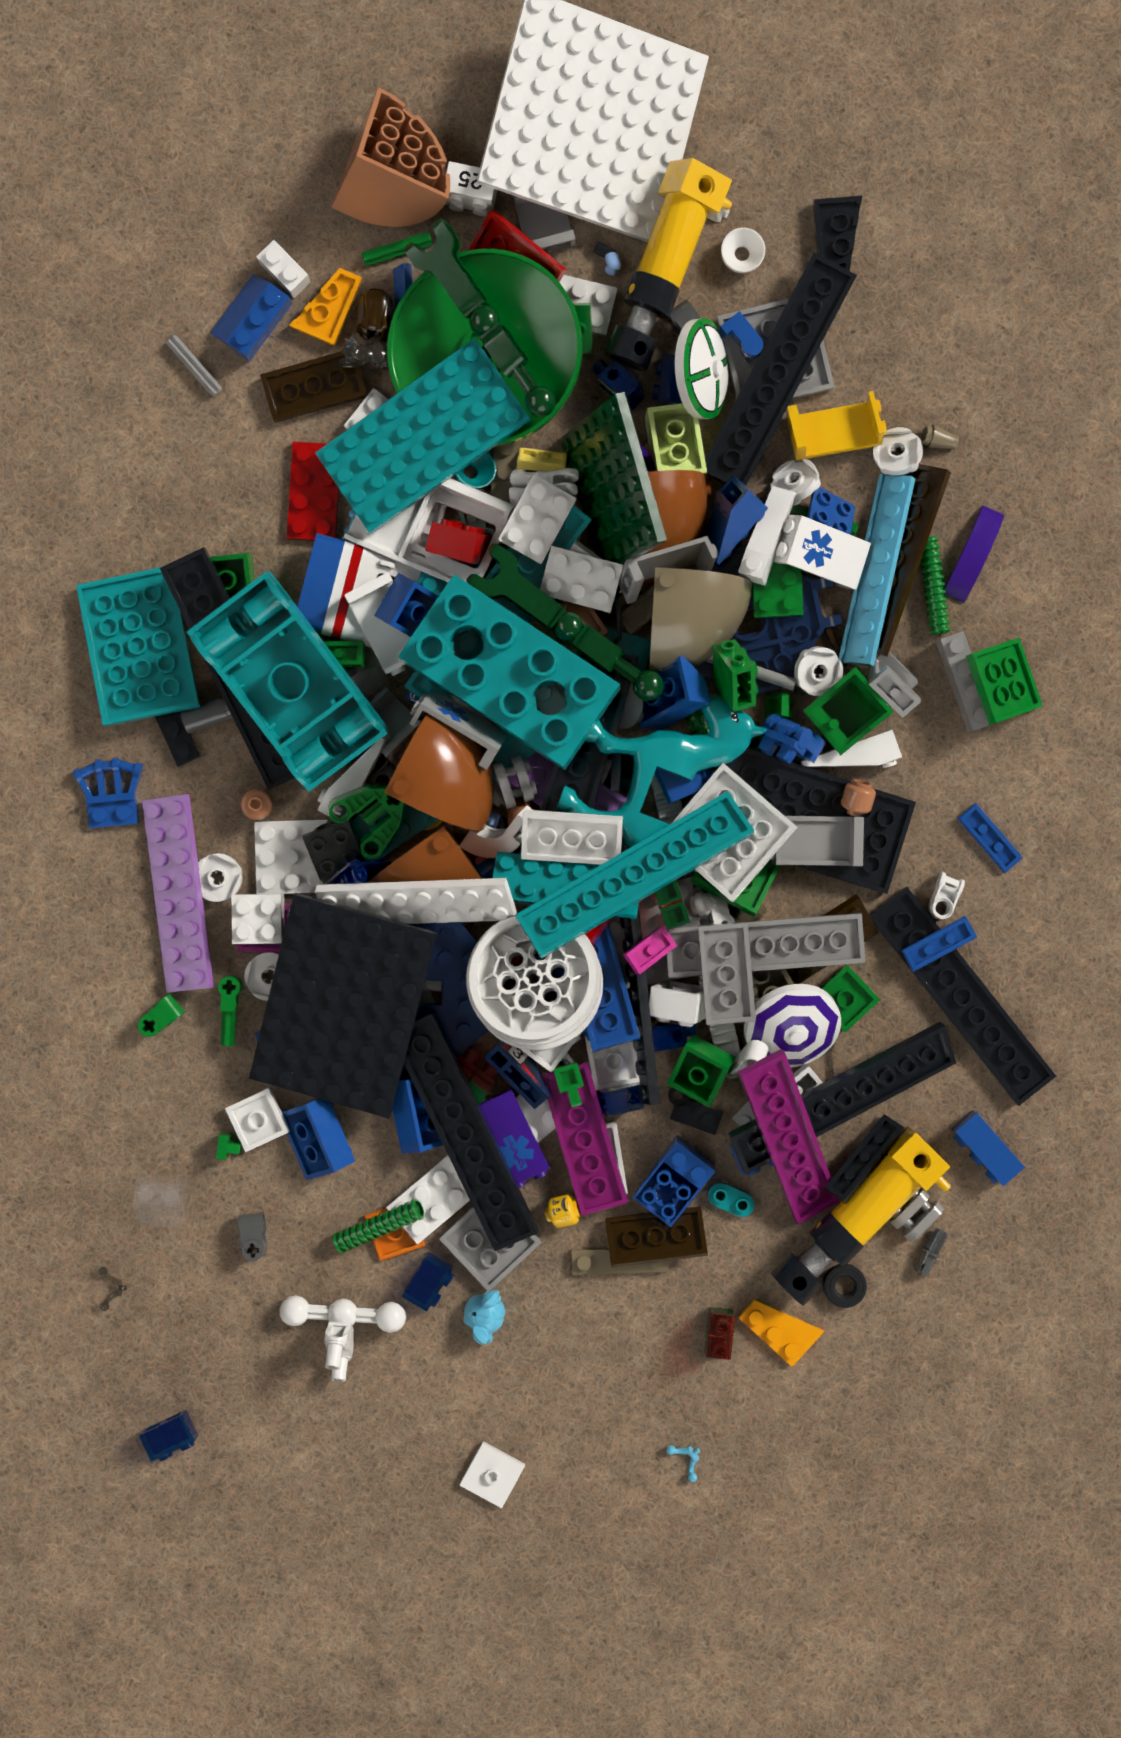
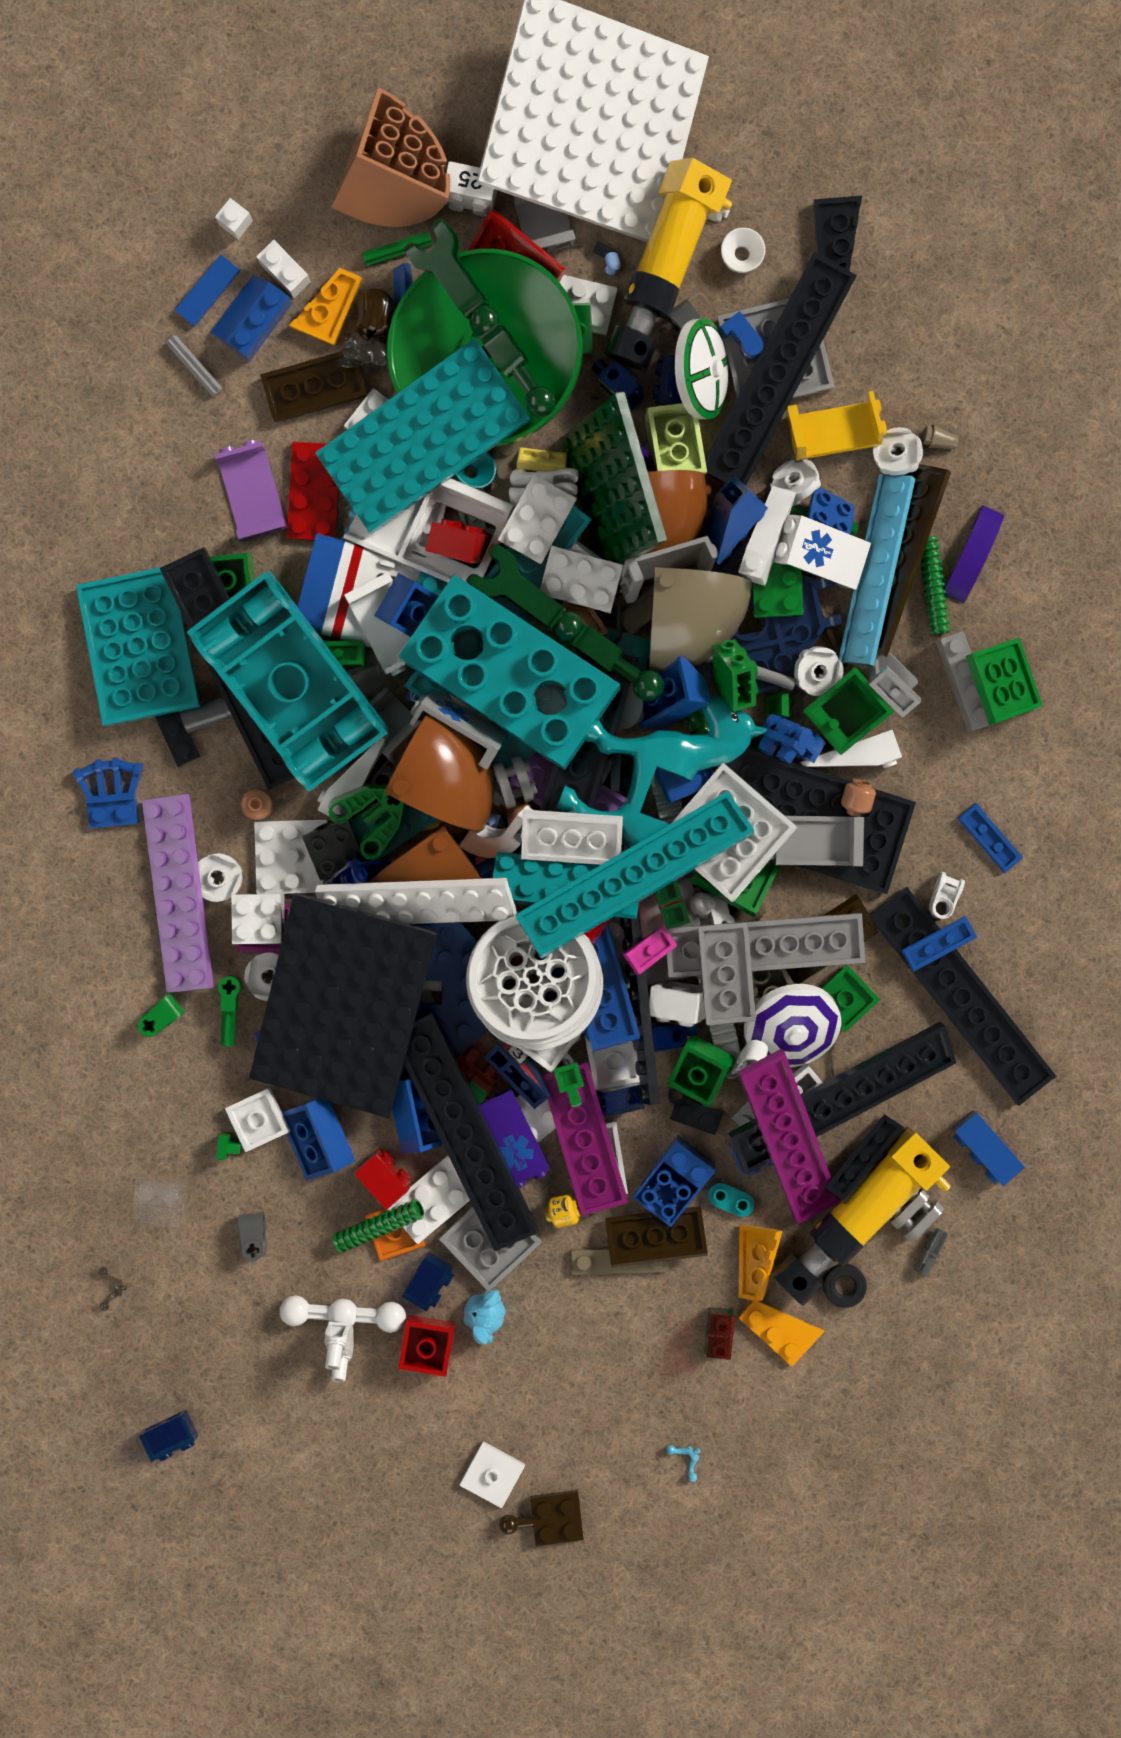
(207, 290): none -> blue tile
(234, 218): none -> white brick
(251, 490): none -> medium lavender panel
(383, 1178): none -> red brick
(426, 1345): none -> red brick
(553, 1518): none -> dark brown plate
(756, 1259): none -> light orange wing

